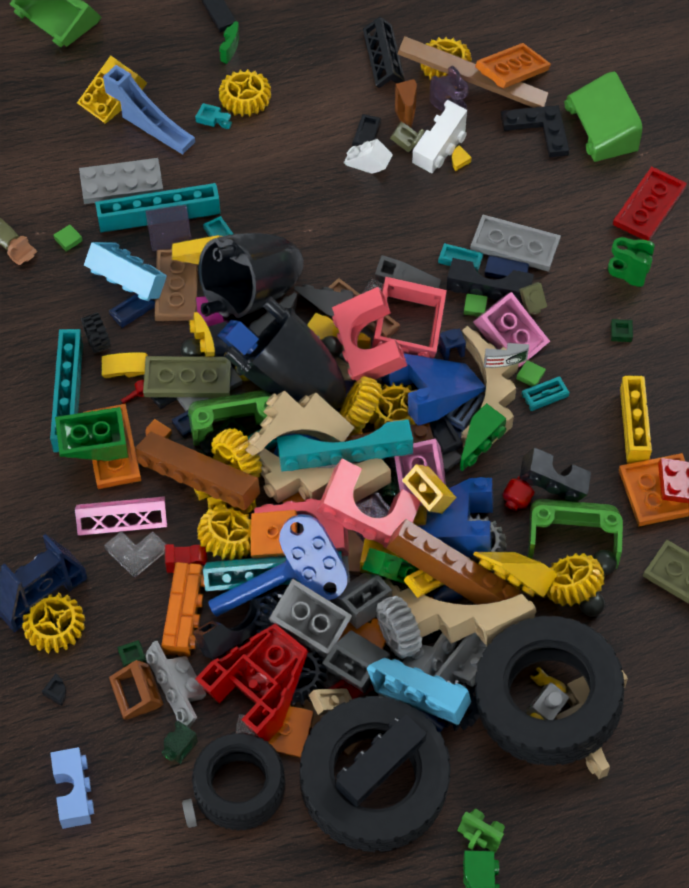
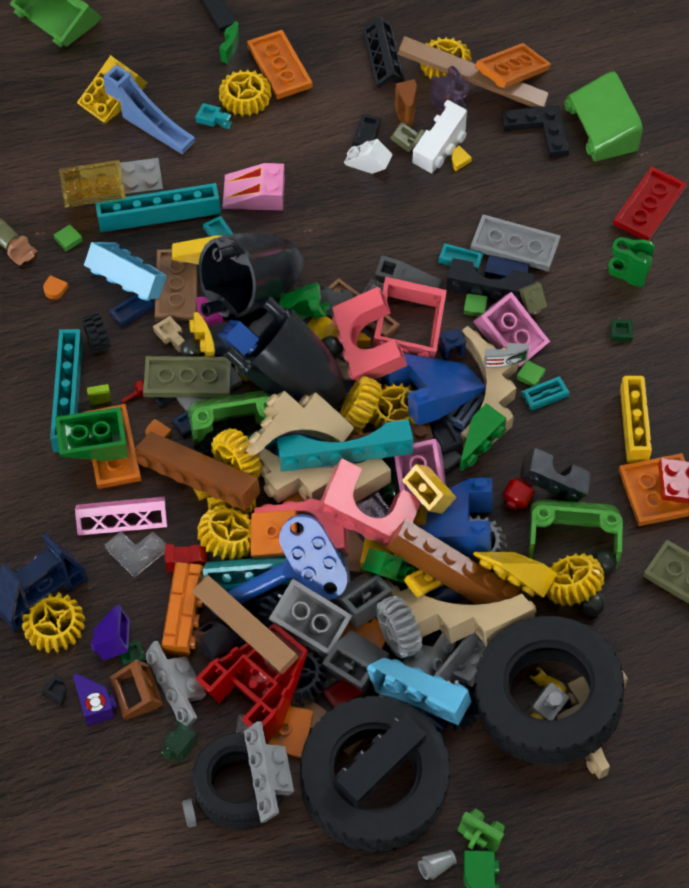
(54, 287): none -> orange tile
(75, 807): light blue arch -> none
(92, 183): none -> clear yellow slope
(94, 700): none -> dark purple slope
(99, 394): none -> lime tile
(112, 634): none -> dark purple slope
(123, 364): yellow slope -> none
(168, 226): clear purple tile -> none
(169, 331): none -> tan plate
(245, 624): none -> medium nougat tile
(255, 188): none -> bright pink slope
(269, 771): none -> light grey bracket
(279, 64): none -> orange plate
(306, 302): none -> green piece
(327, 699): tan slope -> none
(435, 864): none -> light grey cone

